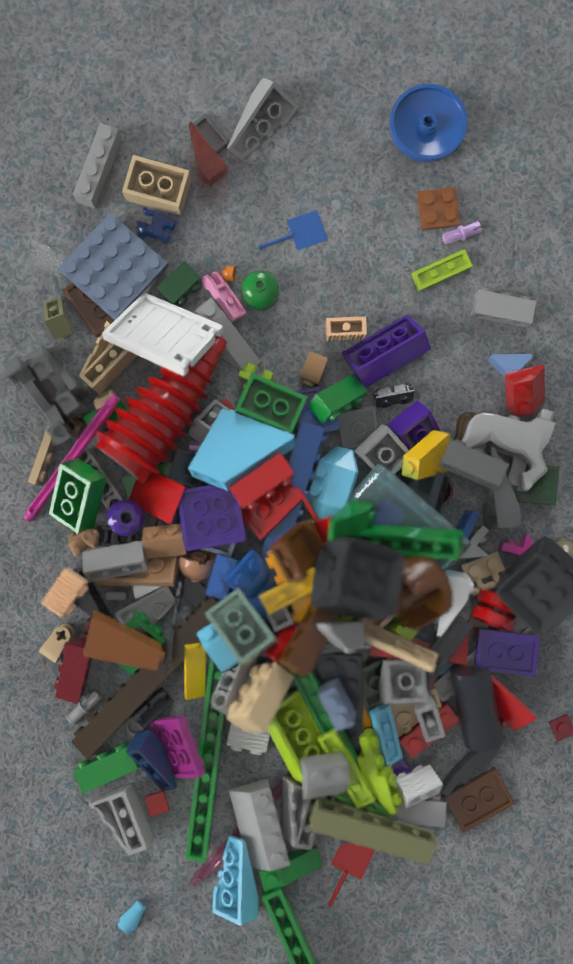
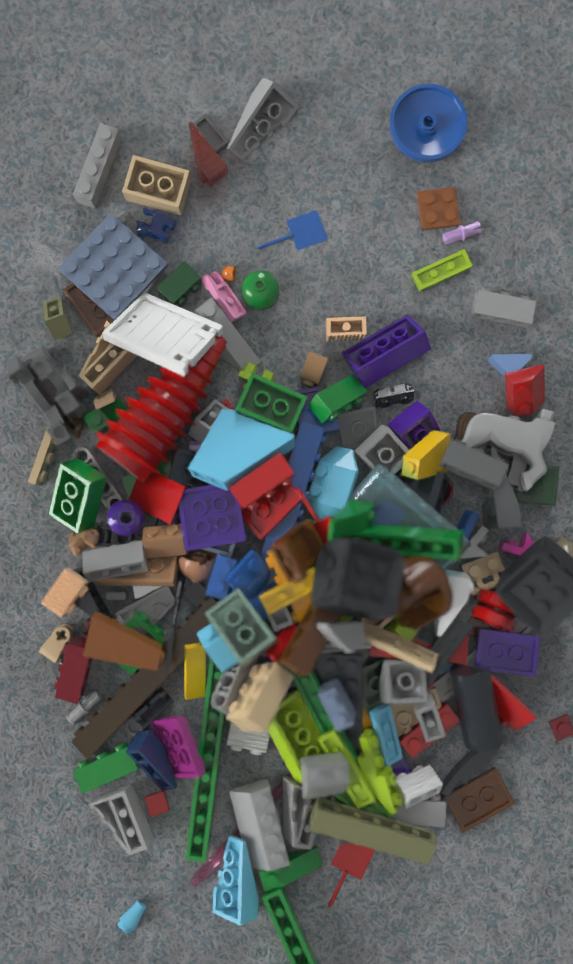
(76, 451): dark pink piece -> none

